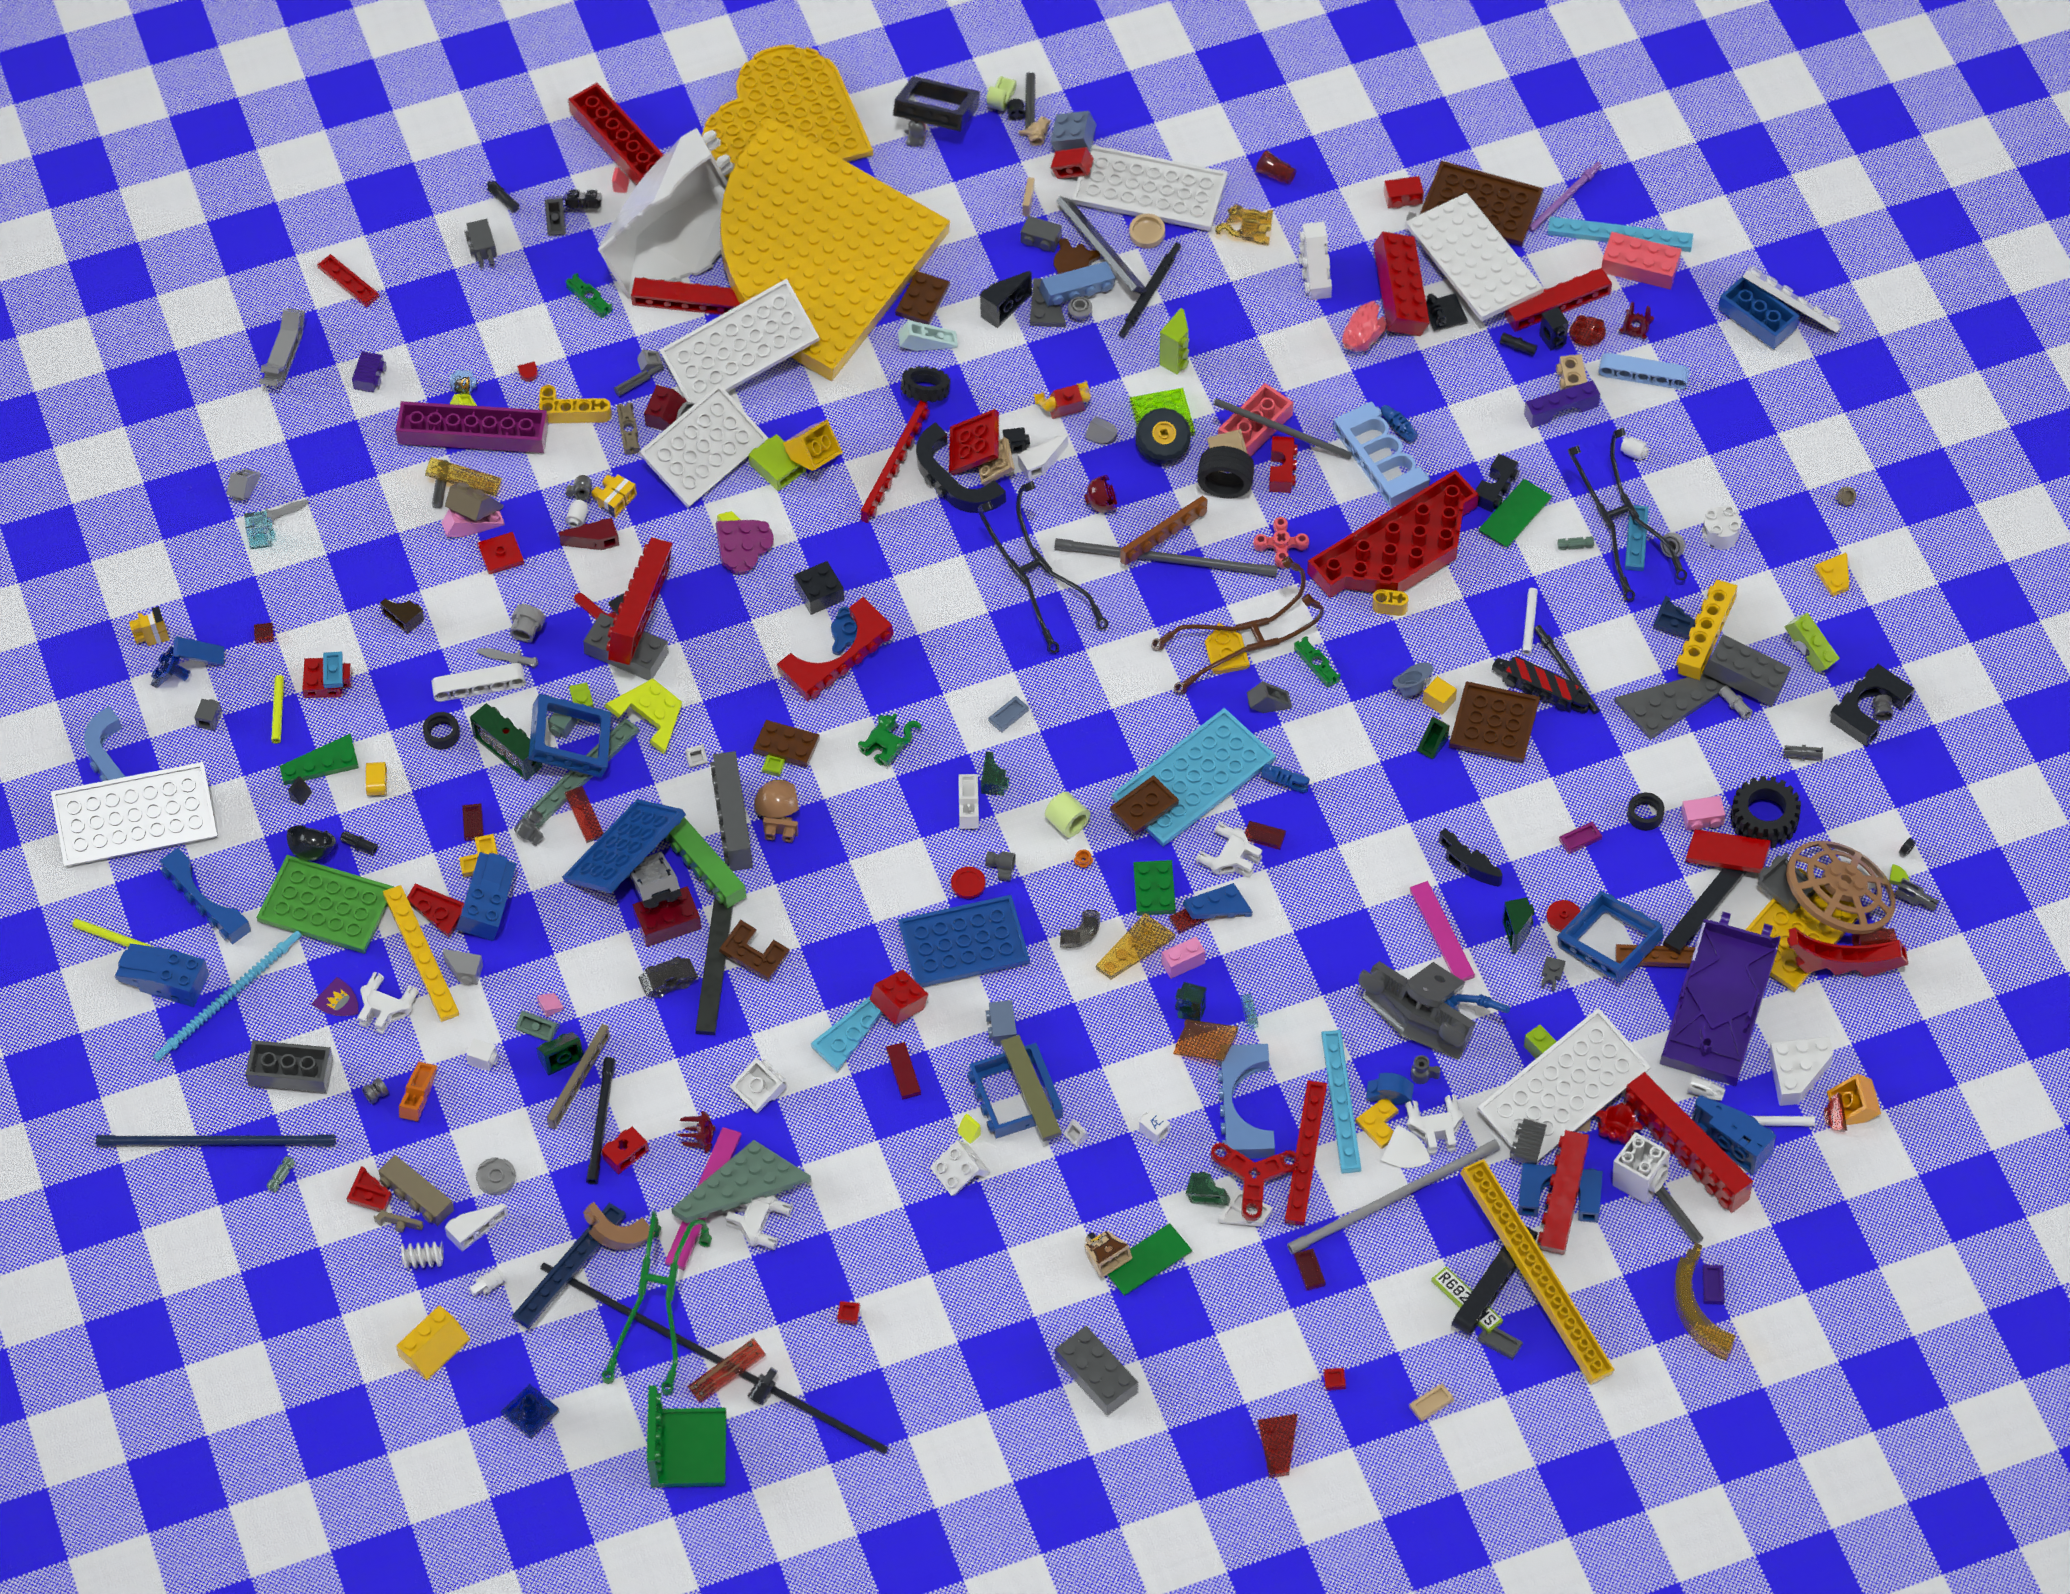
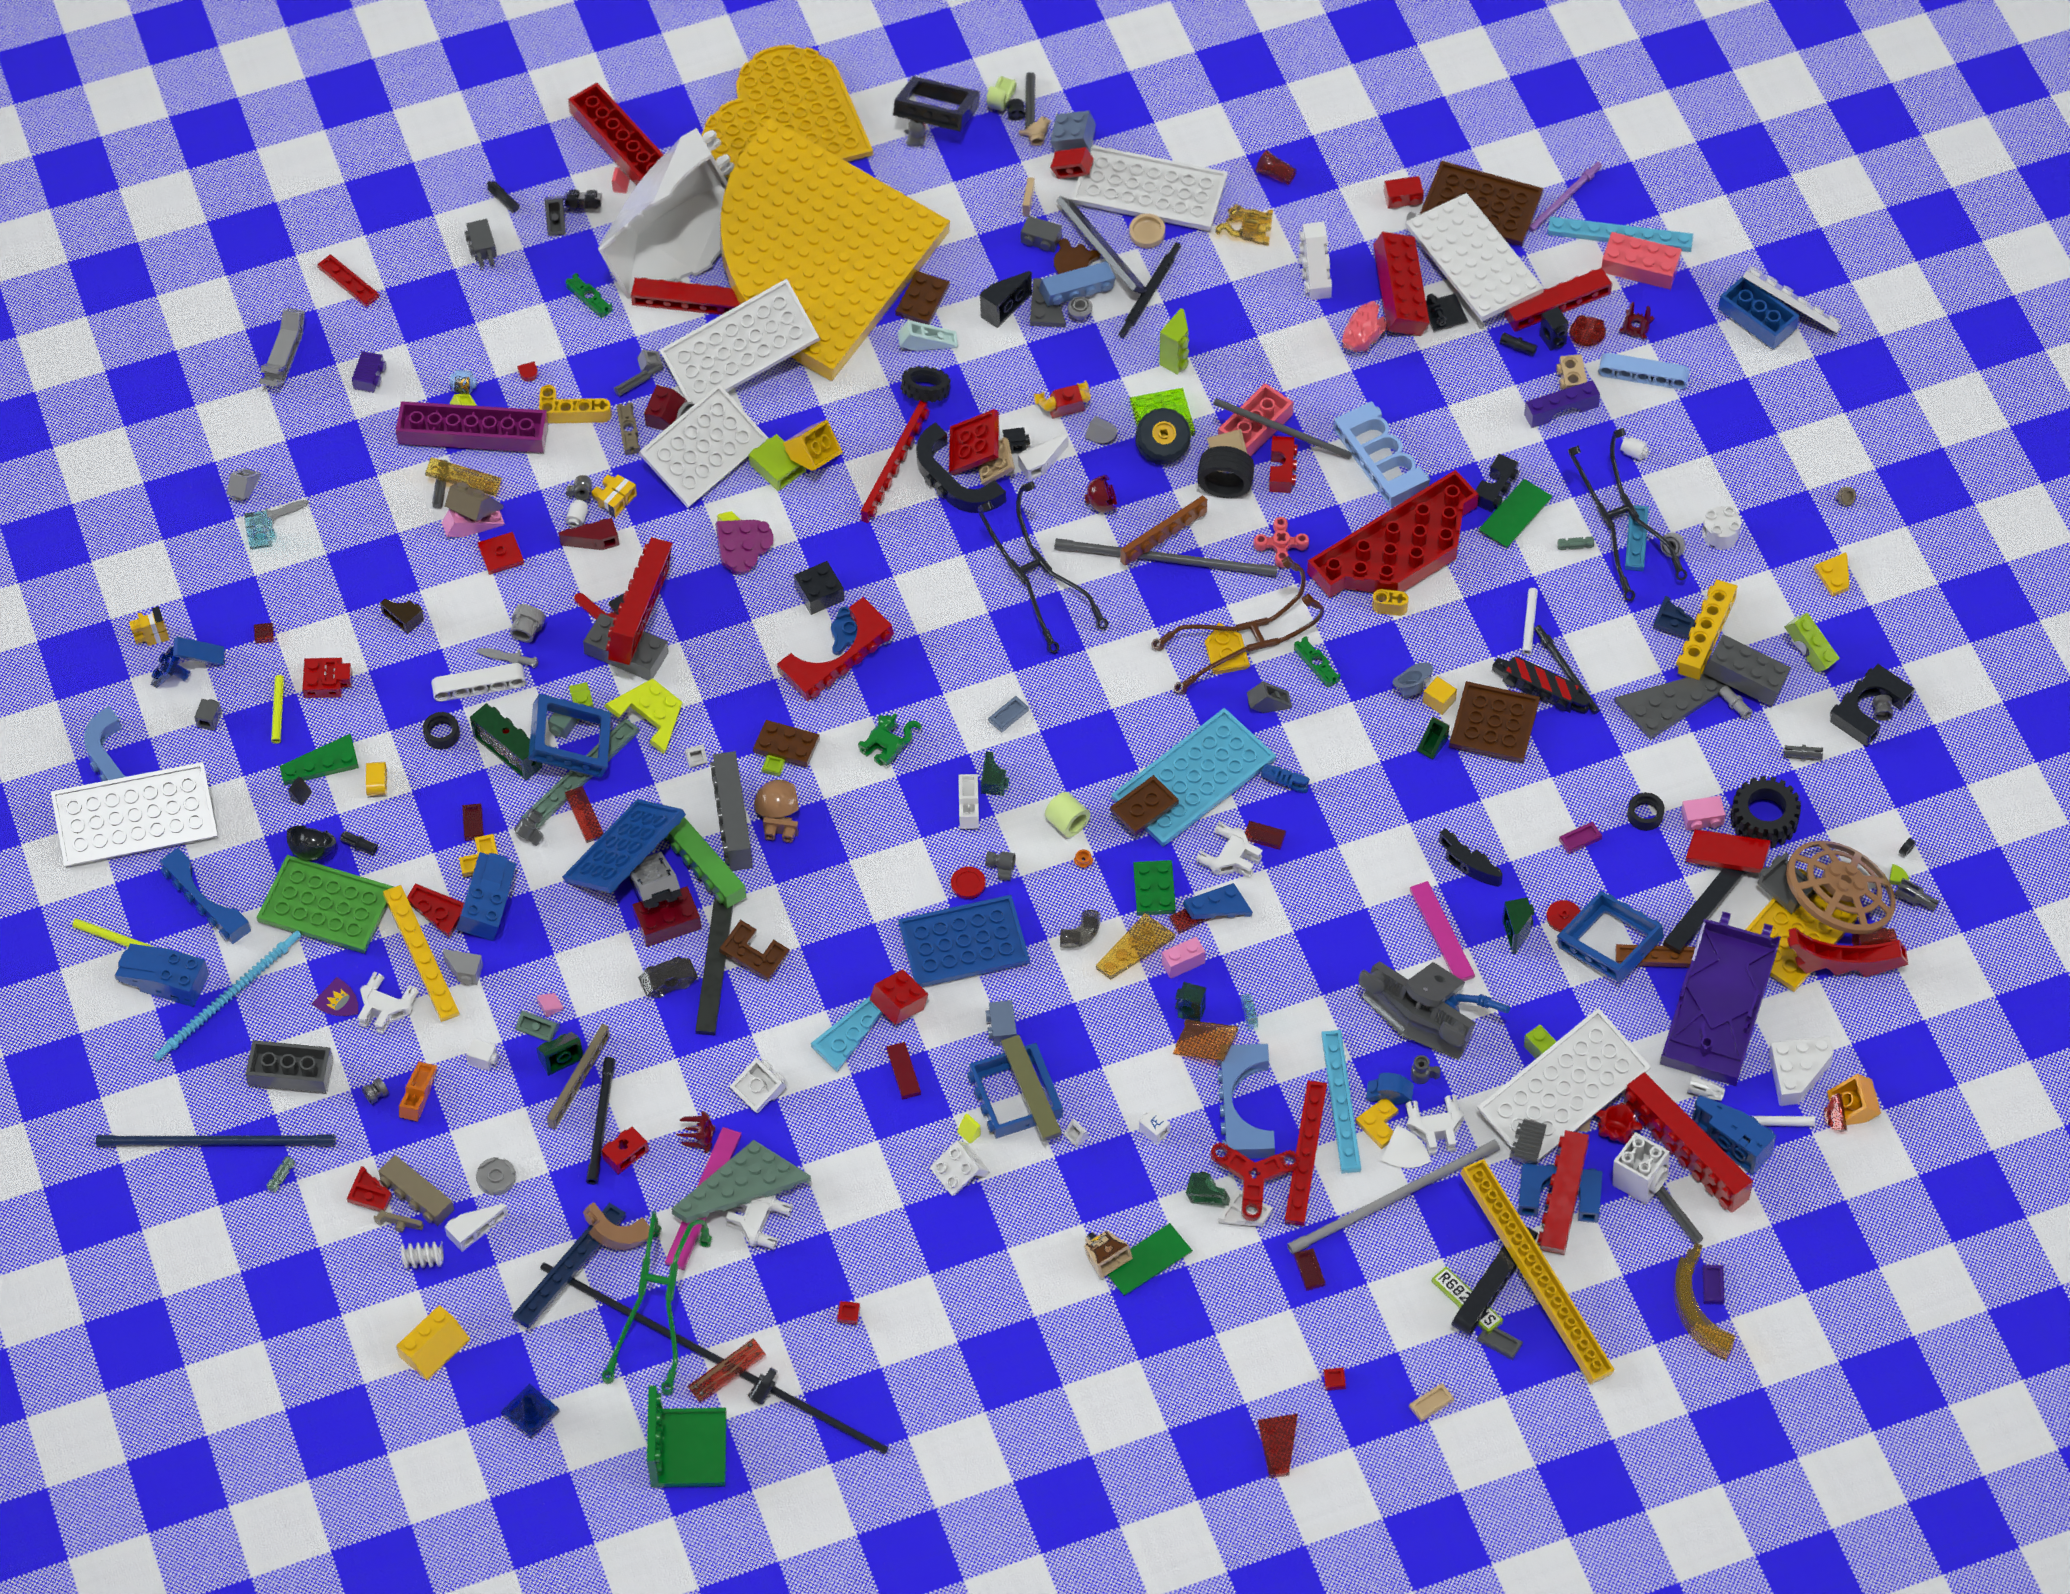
(333, 669): dark azure plate -> none
(488, 1282): white hinge -> none
(1096, 1370): dark grey brick -> none
(1399, 423): blue hinge -> none
(1552, 971): dark grey plate -> none

